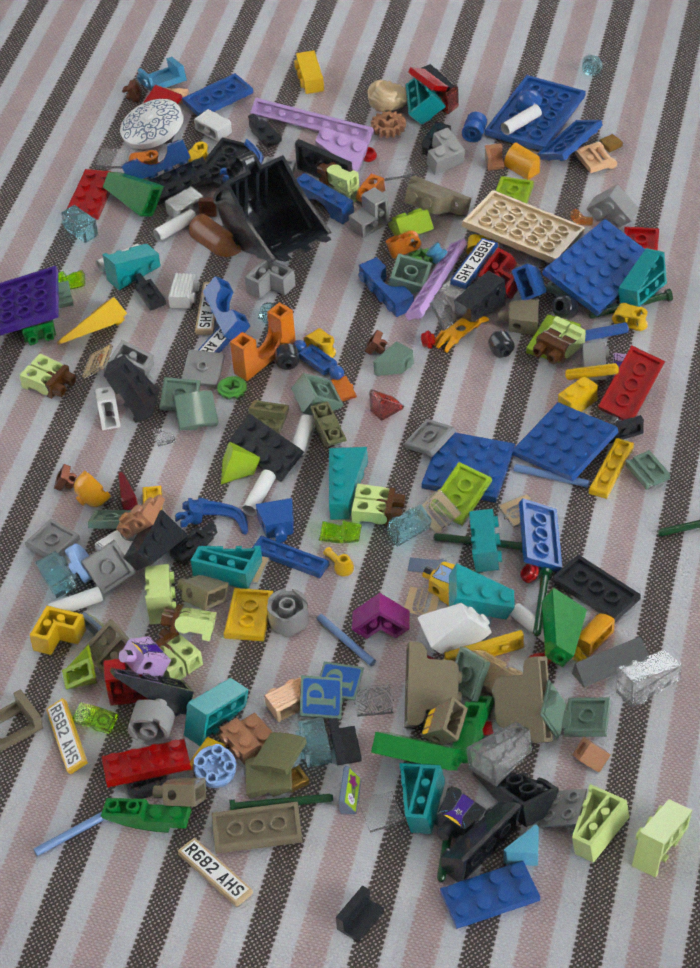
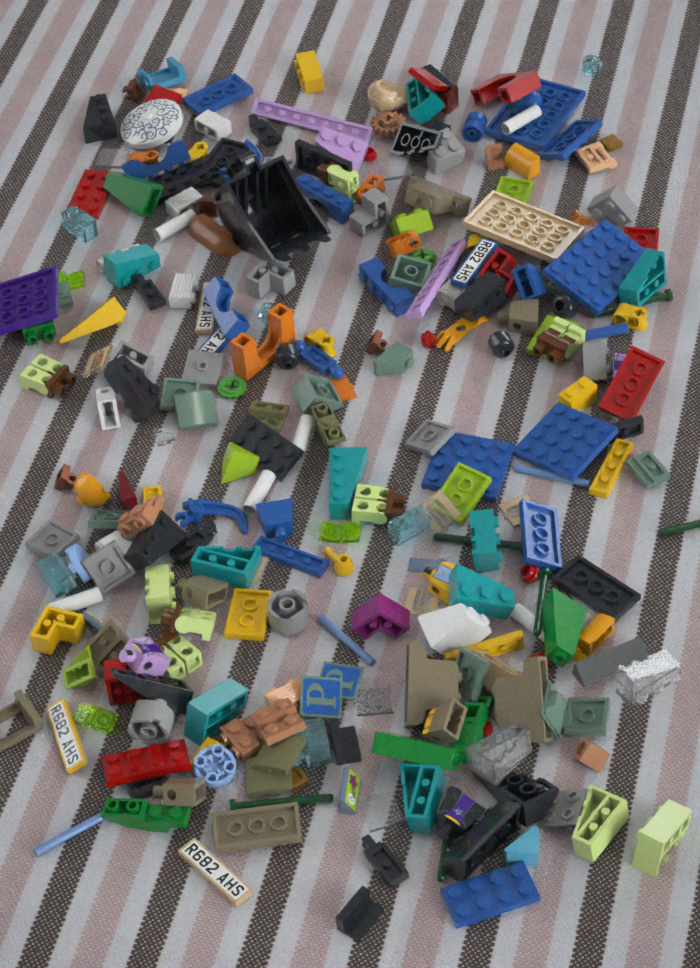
(99, 120): none -> black wedge
(277, 721): none -> nougat plate
(383, 405): clear red slope -> none
(384, 861): none -> black hinge
(415, 139): none -> black wedge
(436, 253): dark azure wheel -> none
(443, 310): clear piece -> none
(507, 86): none -> red arch
(592, 371): yellow axle -> none

